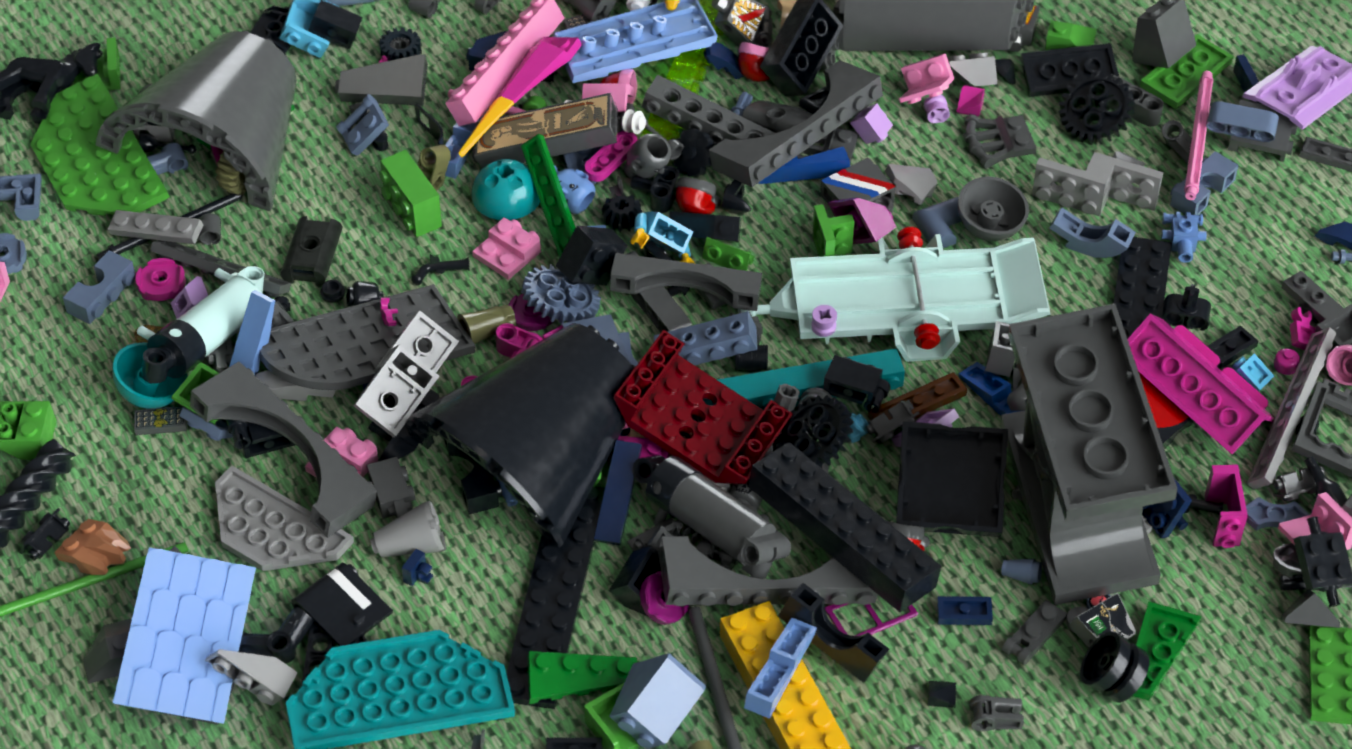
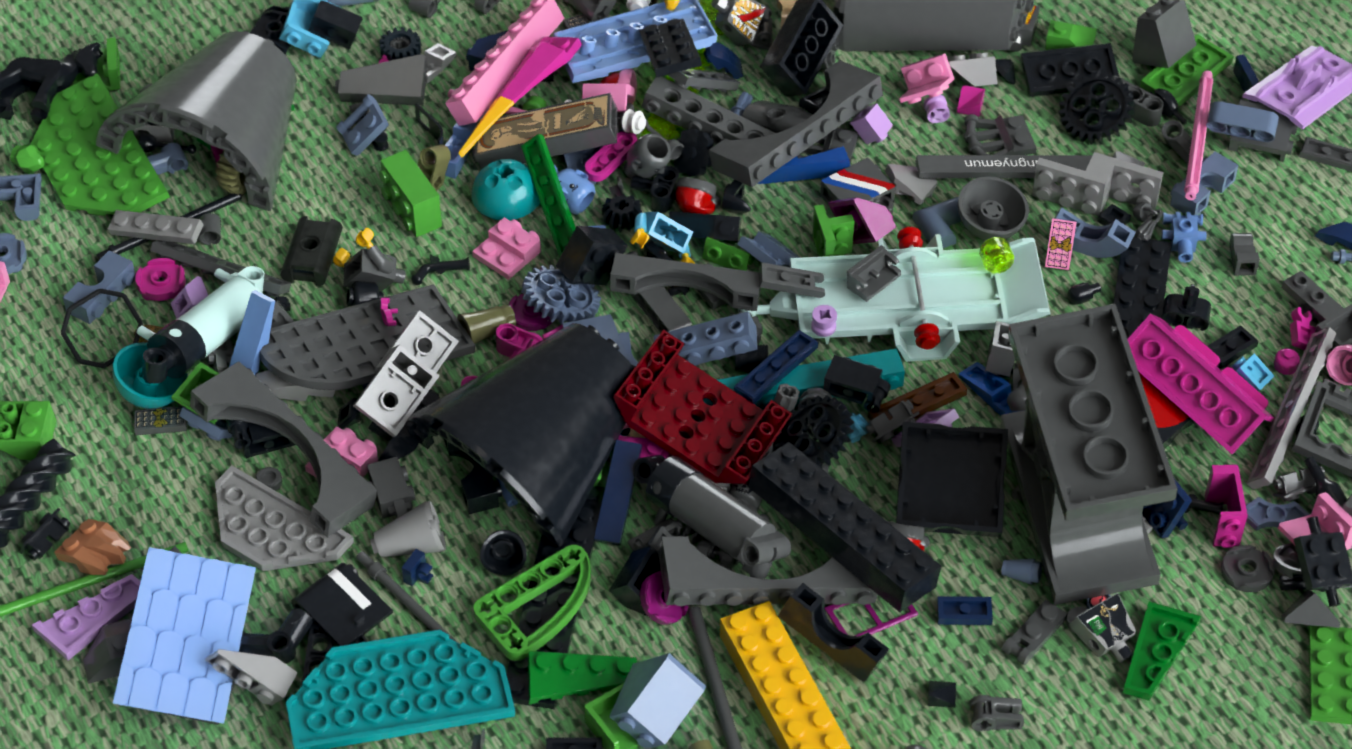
(27, 158): none -> bright green rock
(79, 626): none -> lavender wing
(82, 301): none -> black piece
(270, 477): none -> dark grey tile
(332, 291): black plate -> none
(348, 415): none -> black slope
(368, 264): none -> dark grey torso
(378, 572): none -> dark grey bar
(438, 59): none -> light grey slope
(499, 611): none -> bright green beam
(503, 552): none -> black helmet
(670, 47): none -> black plate
(707, 79): none -> dark grey plate
(749, 61): red piece -> none
(767, 249): none -> sand blue slope
(776, 366): none -> dark blue tile
(779, 668): medium blue slope -> none
(790, 280): none -> dark grey hinge
(873, 273): none -> dark grey hinge
(990, 165): none -> dark grey tile
(996, 255): none -> clear neon green head
(1060, 244): none -> tile
(1082, 292): none -> black cylinder
(1112, 213): none -> black tile
(1114, 667): black wheel -> none
(1144, 213): none -> dark grey piece
(1170, 105): none -> black hand
(1243, 251): none -> dark grey leg
(1244, 580): none -> dark grey tile

